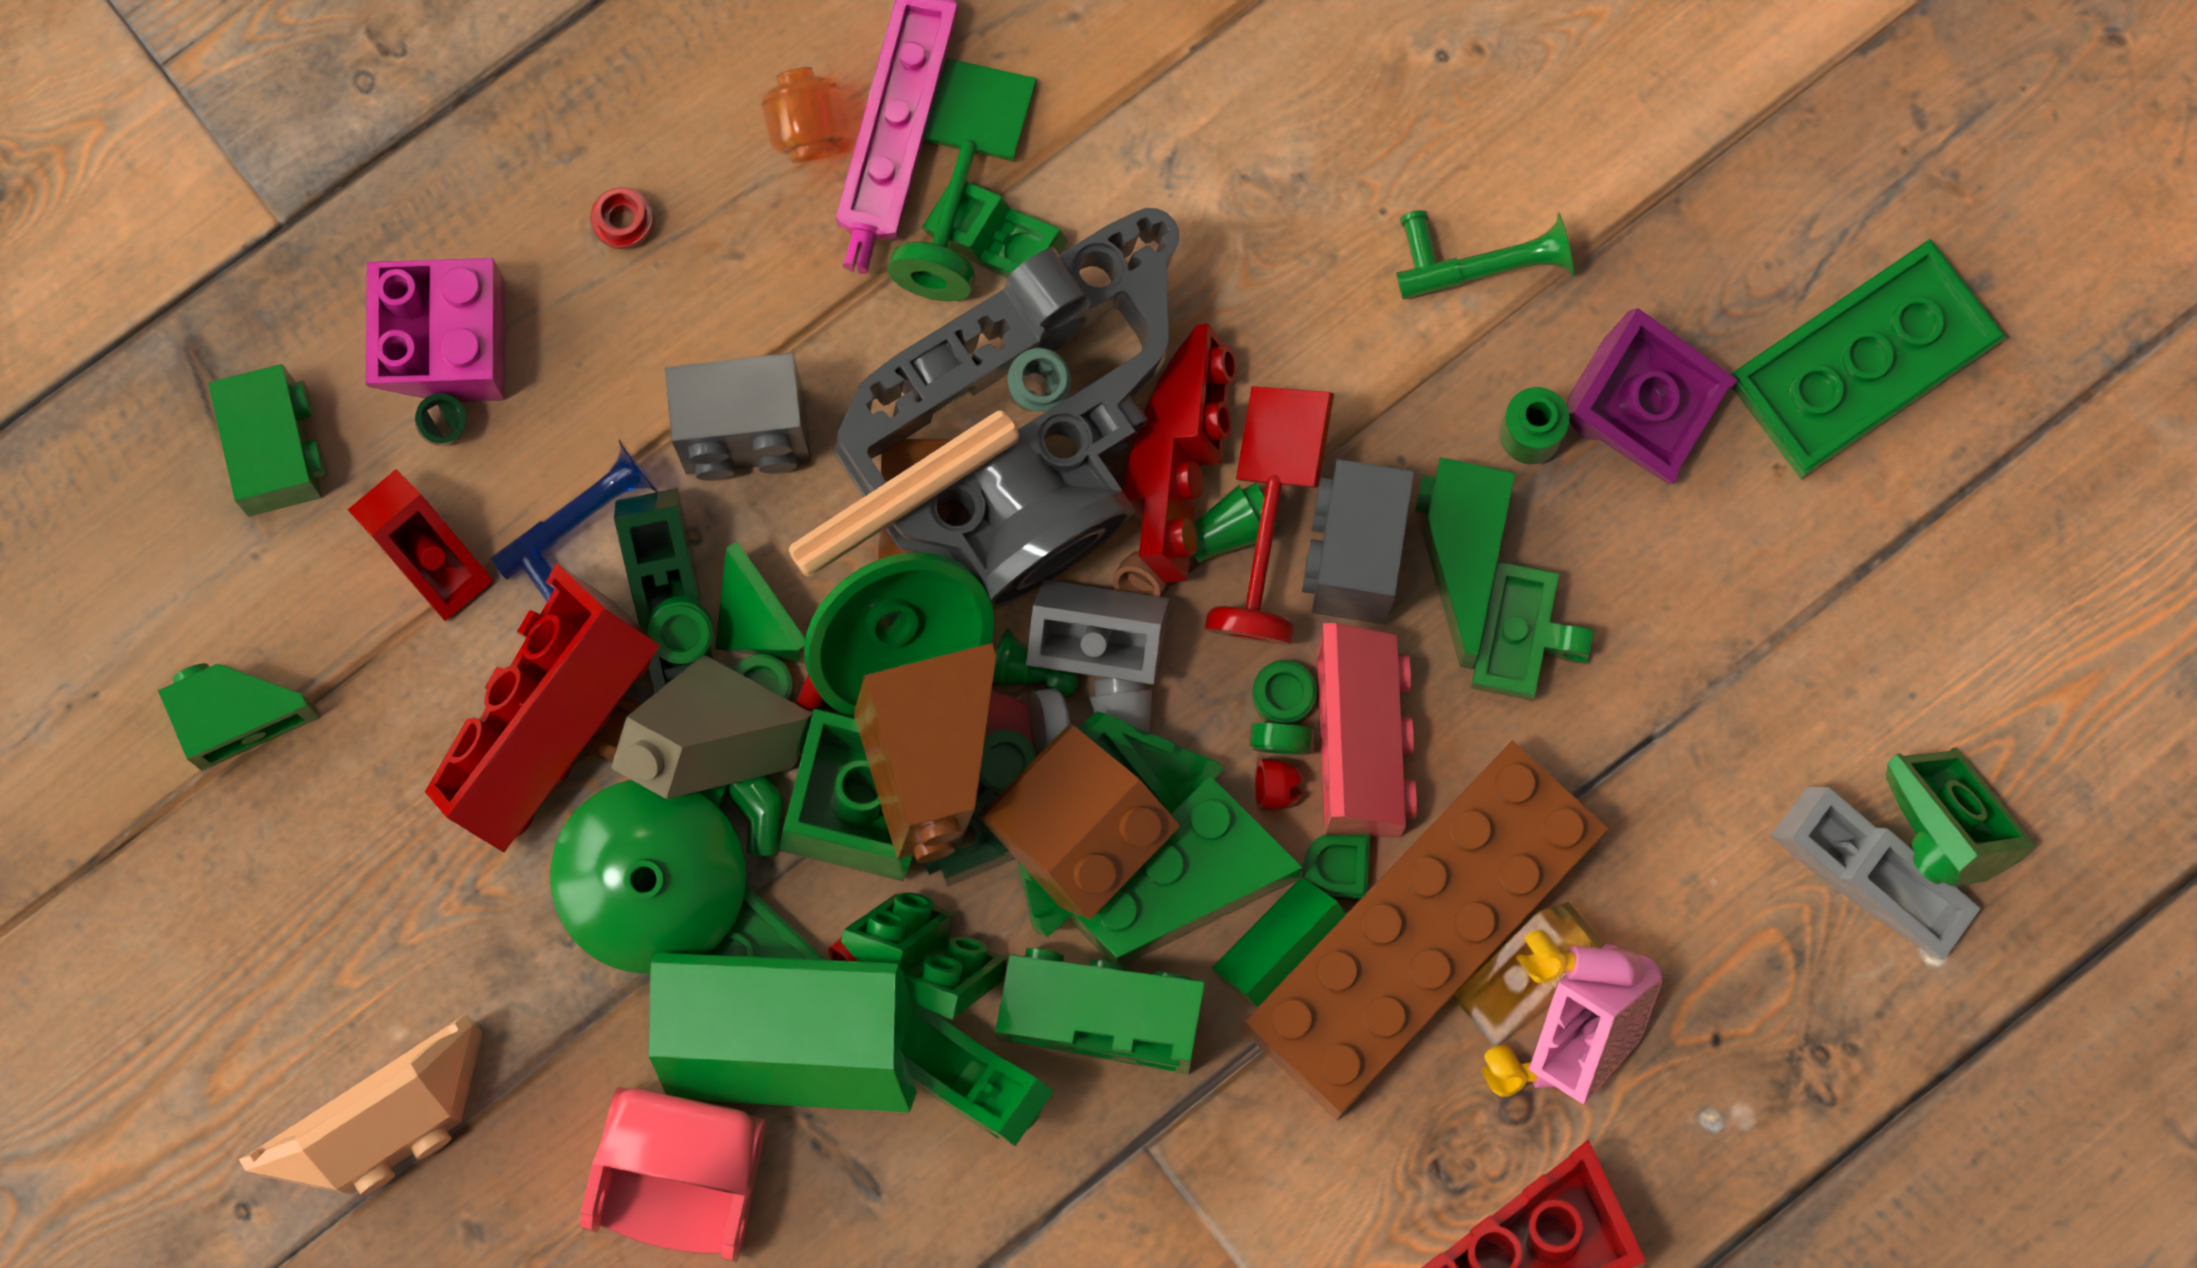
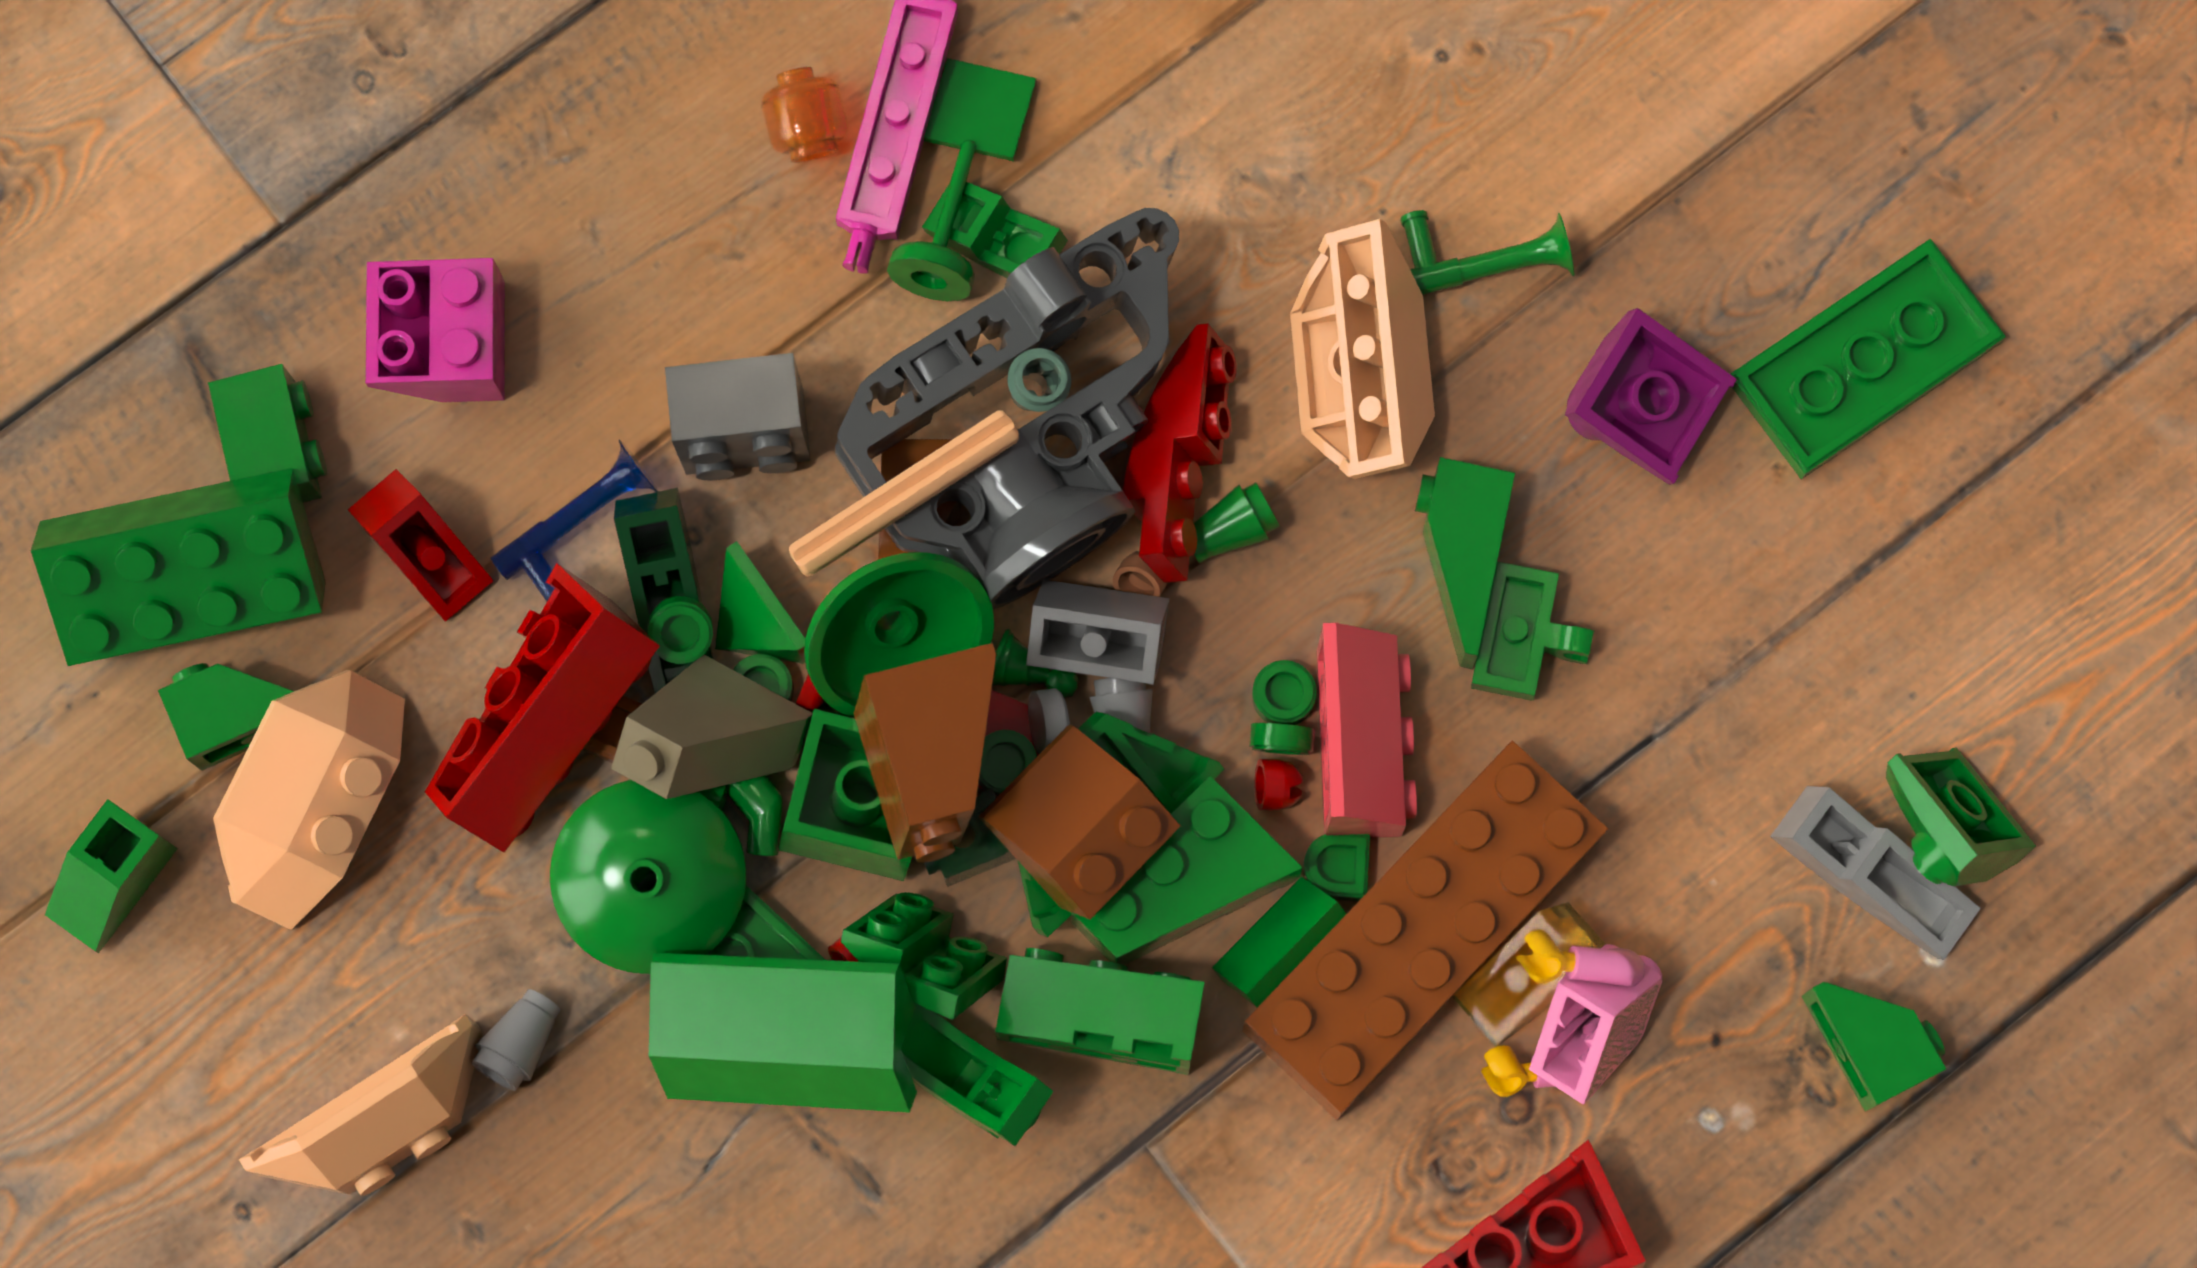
(106, 875): none -> green slope
(179, 567): none -> green brick
(307, 794): none -> light nougat wedge
(452, 413): dark green hinge -> none
(516, 1041): none -> light grey cone
(616, 201): red plate -> none
(675, 1173): coral piece -> none
(1279, 447): red piece -> none
(1362, 353): none -> light nougat wedge
(1362, 541): dark grey brick -> none
(1529, 442): green brick -> none
(1875, 1042): none -> green slope

